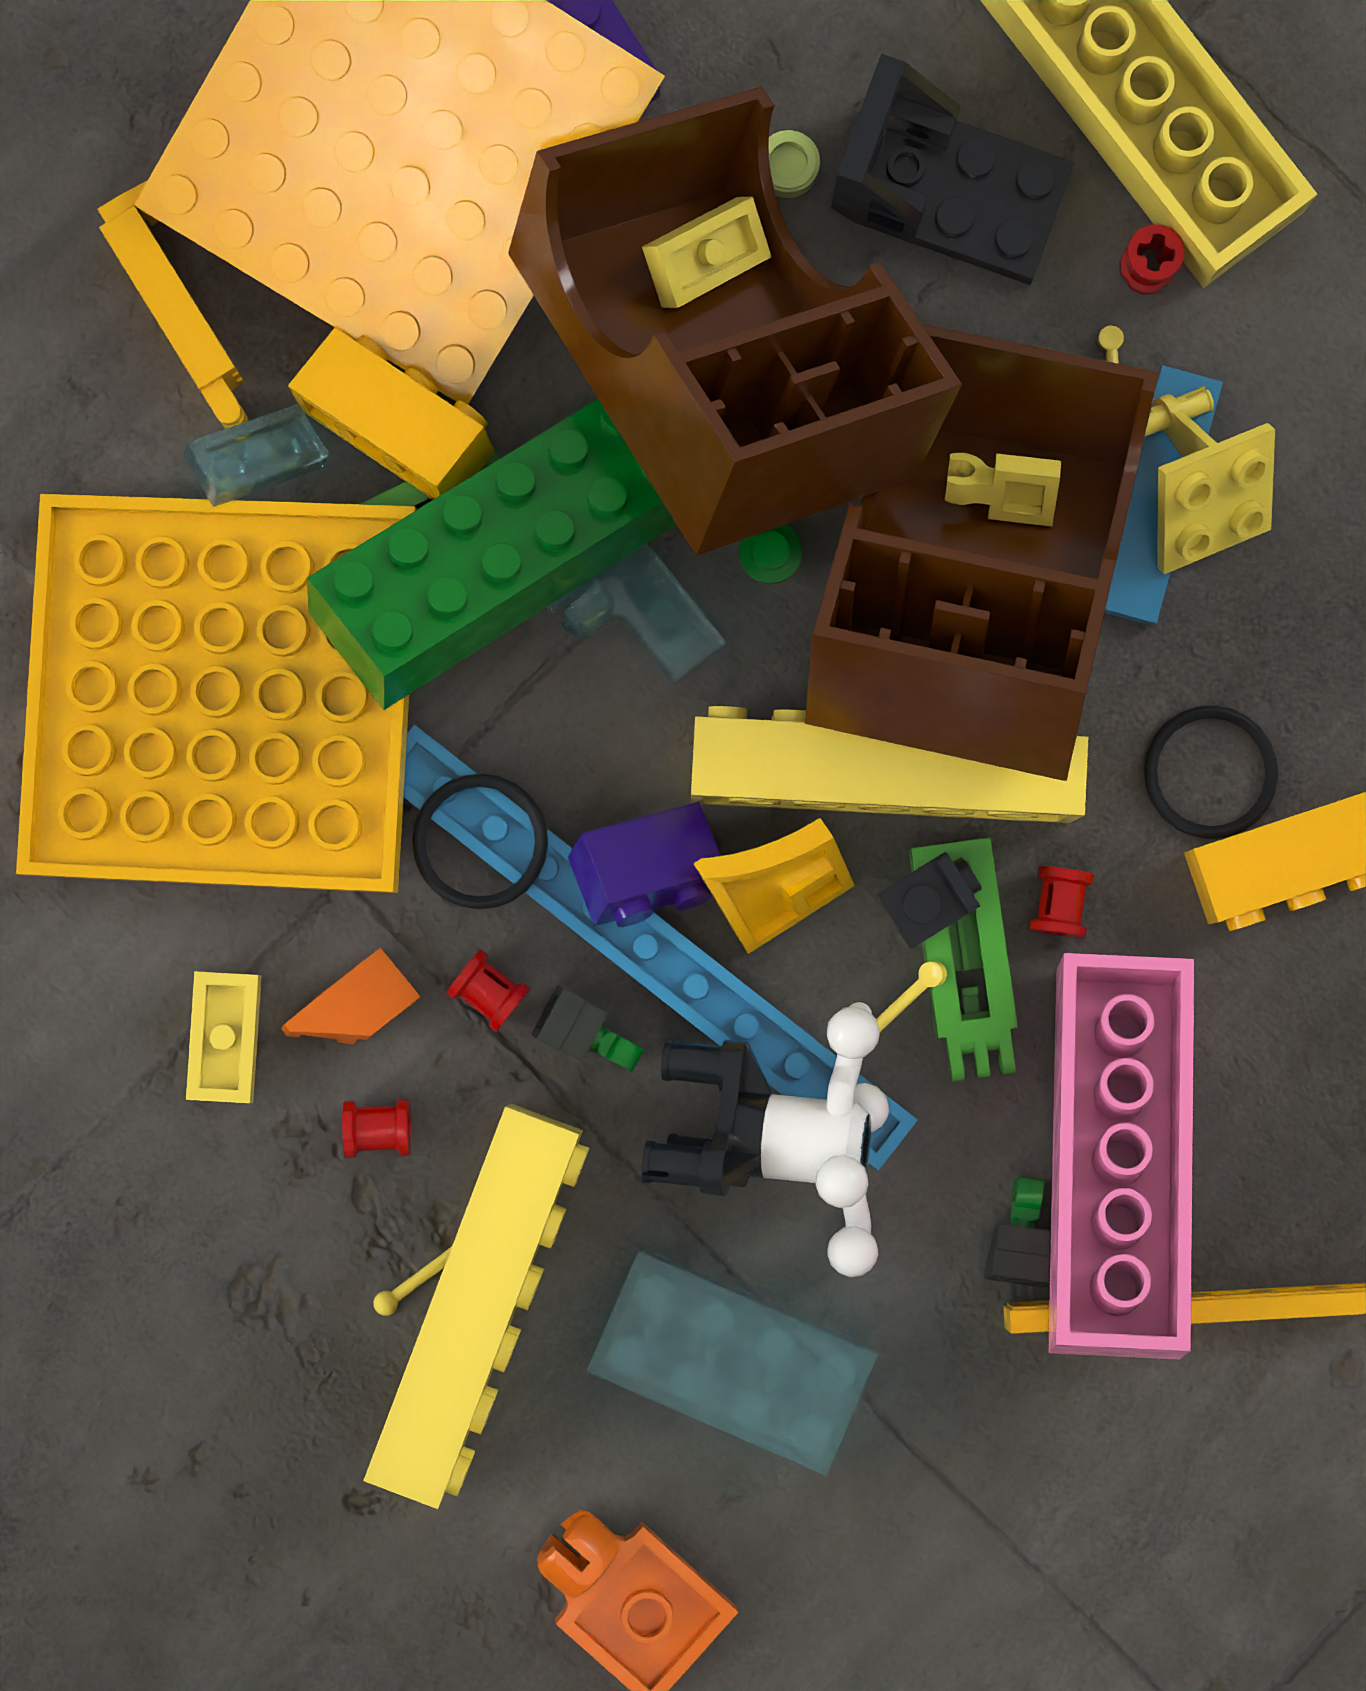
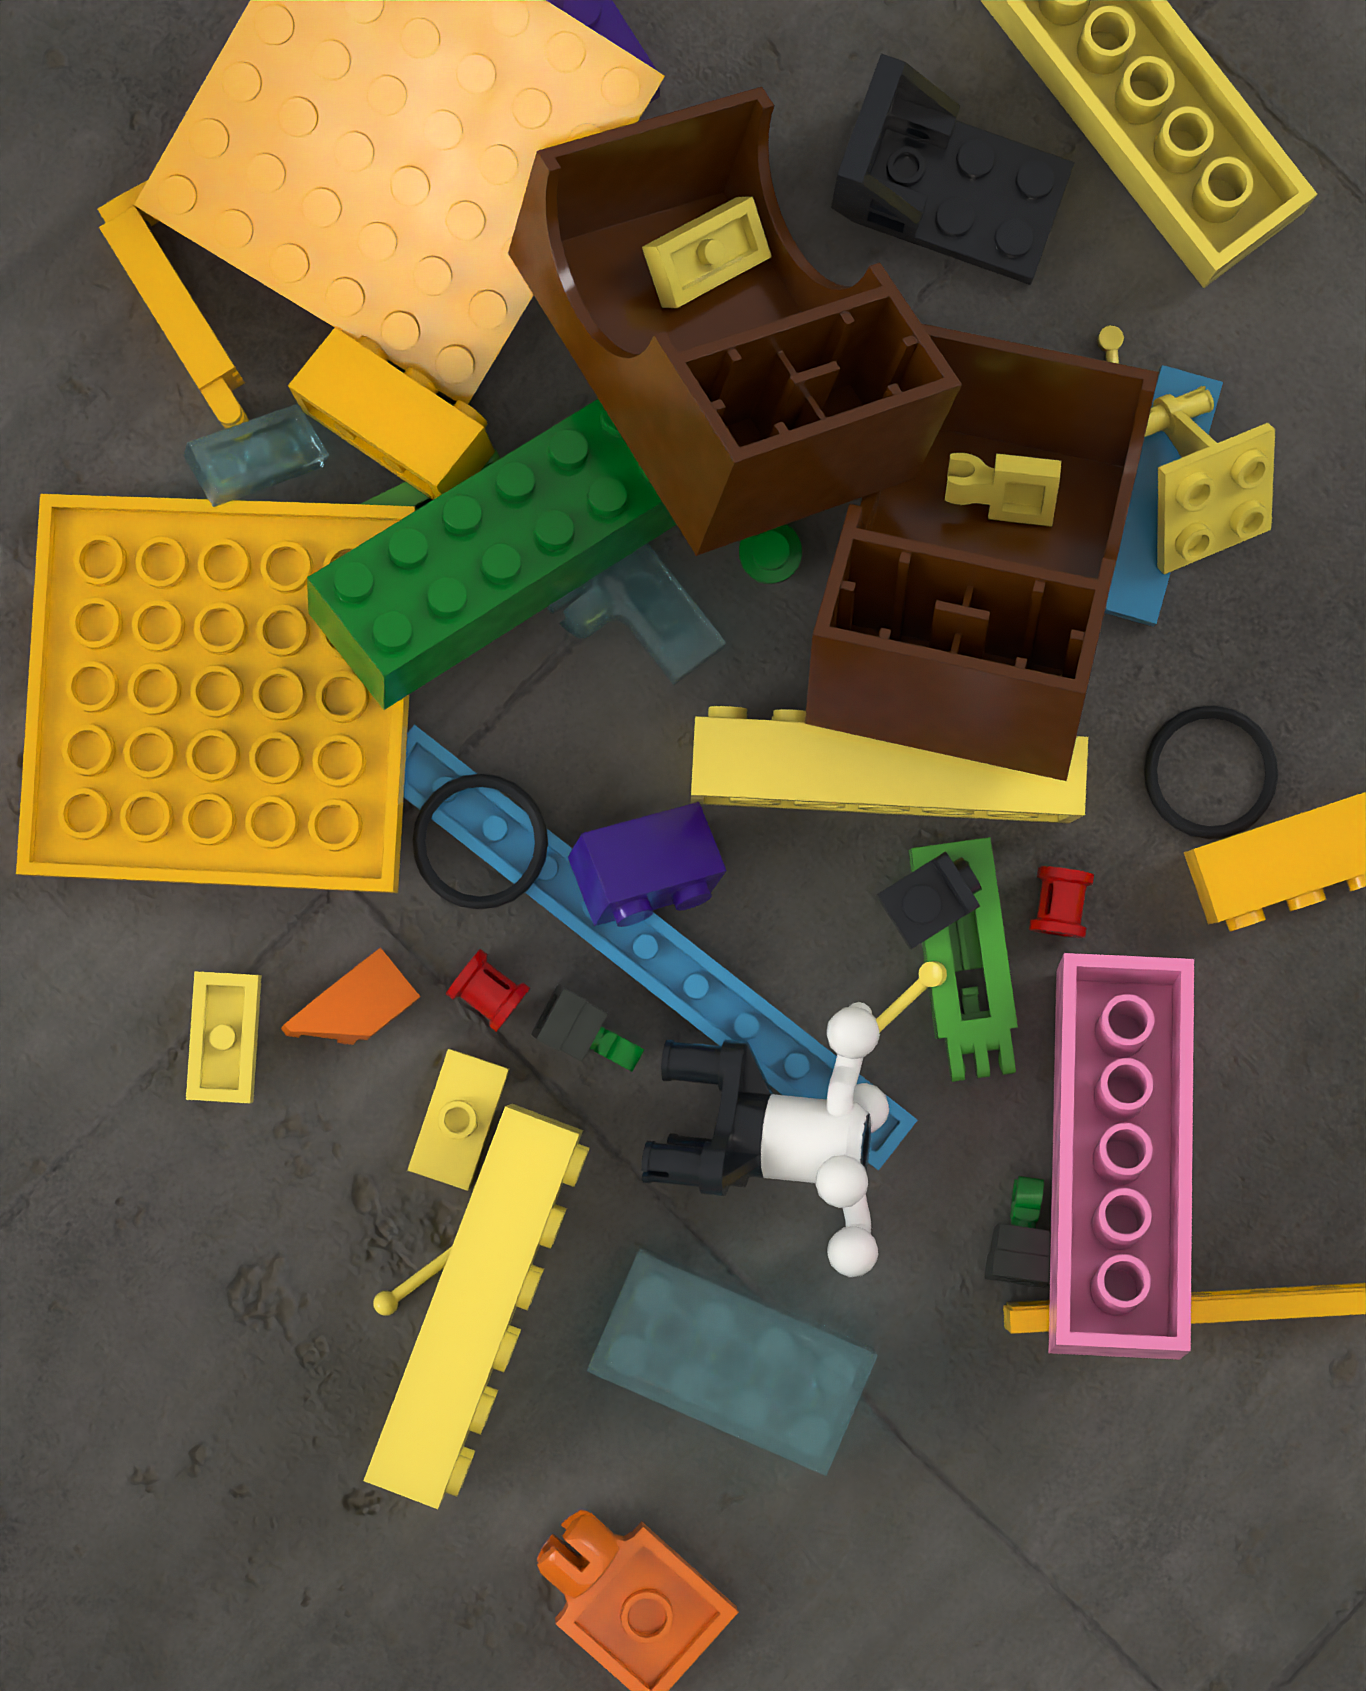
(376, 1128): red bush -> none
(458, 1119): none -> light yellow plate
(776, 883): yellow plate -> none
(793, 163): yellowish green tile -> none
(1168, 253): red bush -> none

